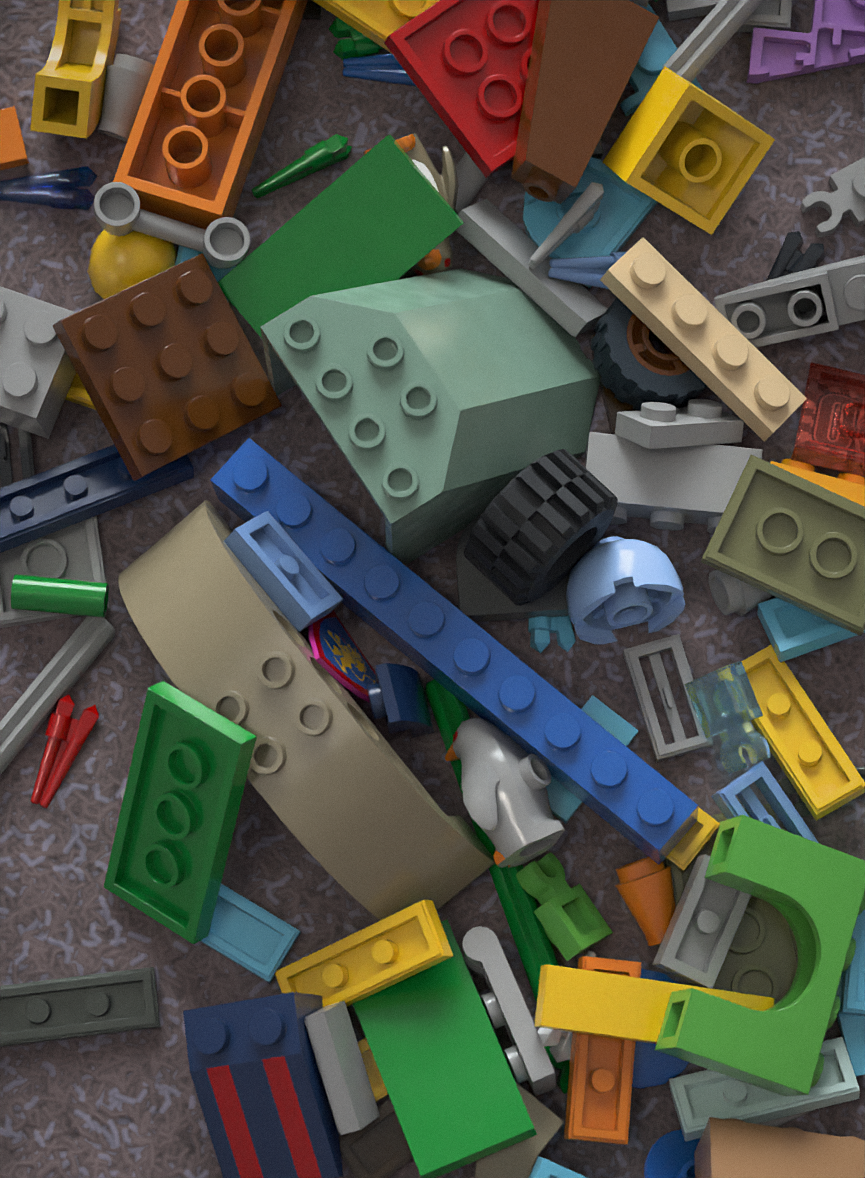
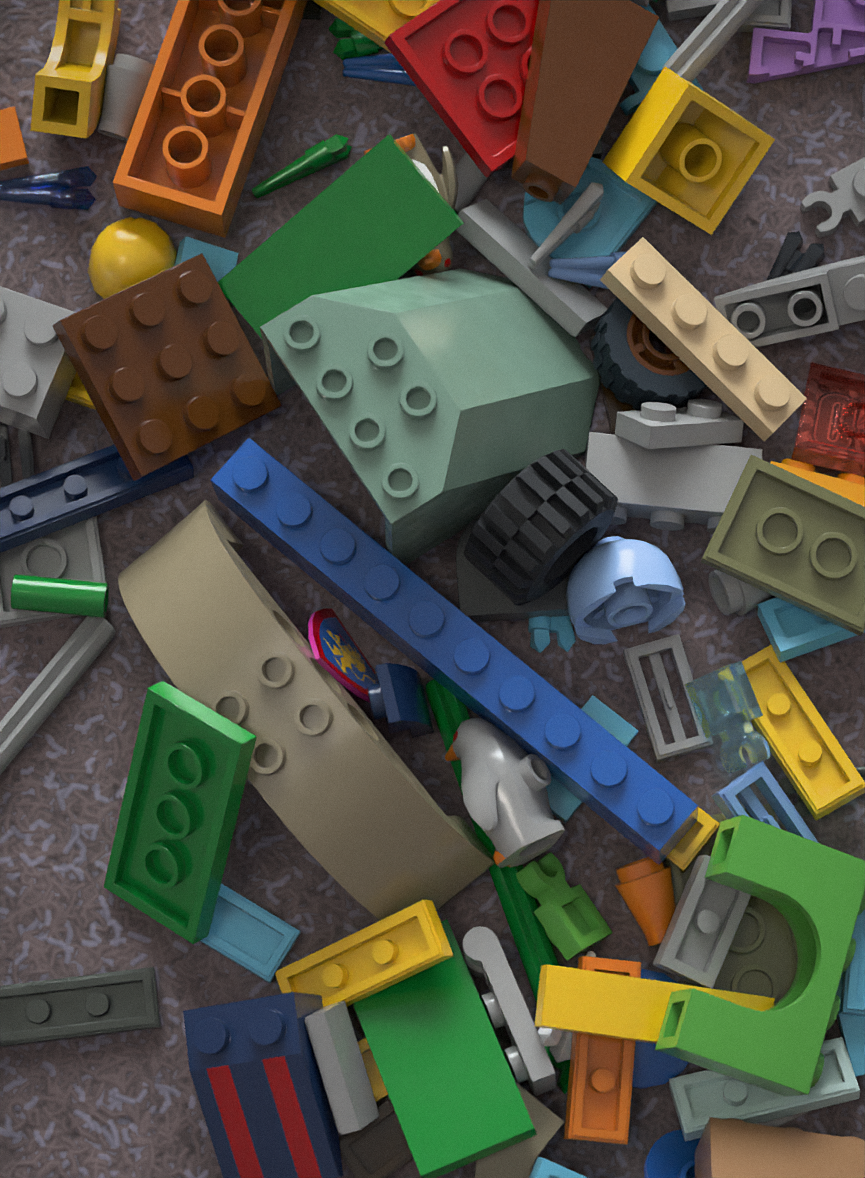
(62, 746): red piece -> none
(119, 213): light grey bar -> none
(283, 571): medium blue plate -> none

